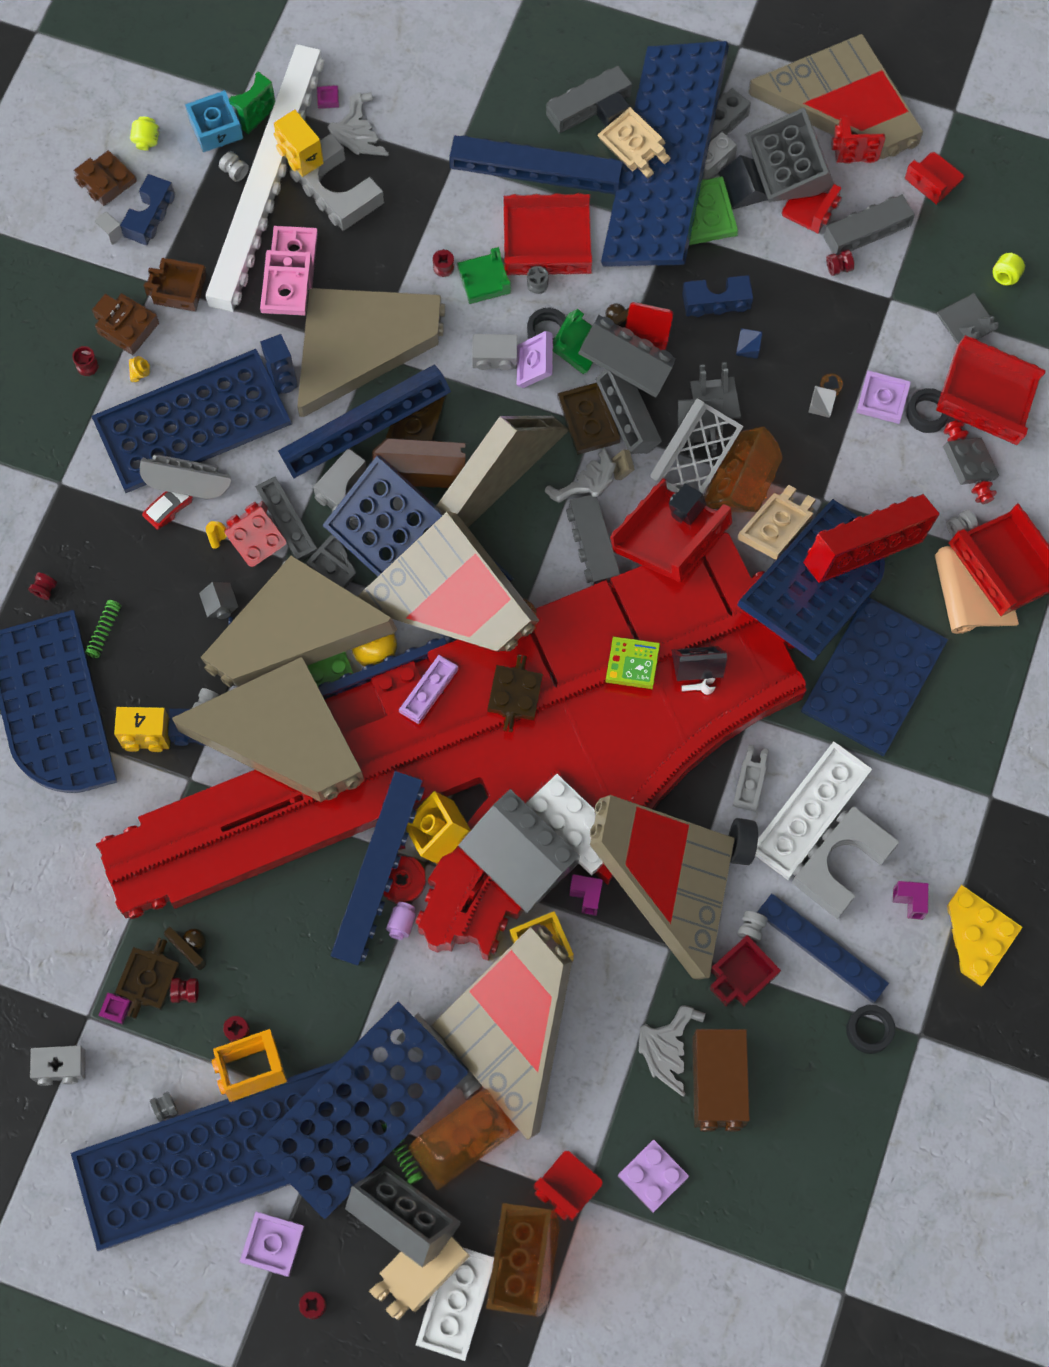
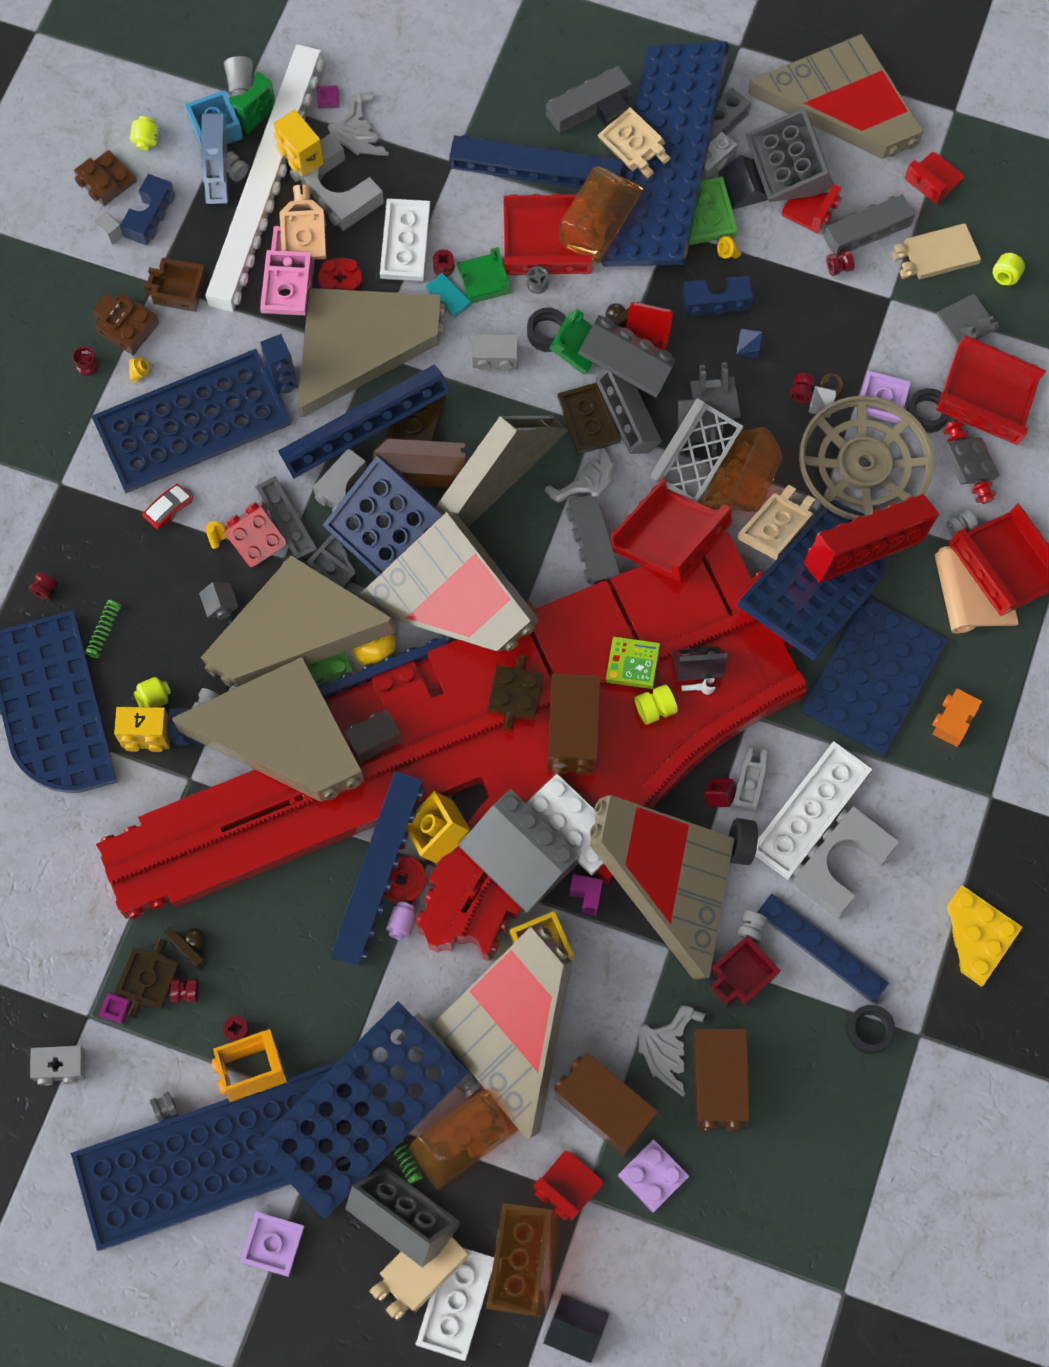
(152, 693): none -> neon yellow head
(184, 477): light grey brick -> none
(214, 158): none -> sand blue slope
(238, 74): none -> light grey plant
(303, 225): none -> light nougat plate
(310, 1308): dark red wheel -> none
(340, 267): none -> red plate
(373, 736): none -> clear smoke brick
(405, 239): none -> white plate
(428, 689): lavender tile -> none
(451, 296): none -> teal tile
(534, 359): lavender plate -> none
(573, 724): none -> reddish brown brick
(576, 1328): none -> black slope
(598, 213): none -> clear orange windscreen
(604, 1104): none -> reddish brown brick
(624, 464): dark tan tile -> none
(656, 704): none -> neon yellow wheel
(687, 504): black brick -> none
(720, 792): none -> dark red slope
(727, 248): none -> yellow plate
(802, 388): none -> dark red wheel
(855, 147): red bracket -> none
(865, 448): none -> dark tan dish
(914, 895): magenta piece -> none
(937, 252): none -> tan tile
(956, 717): none -> orange brick

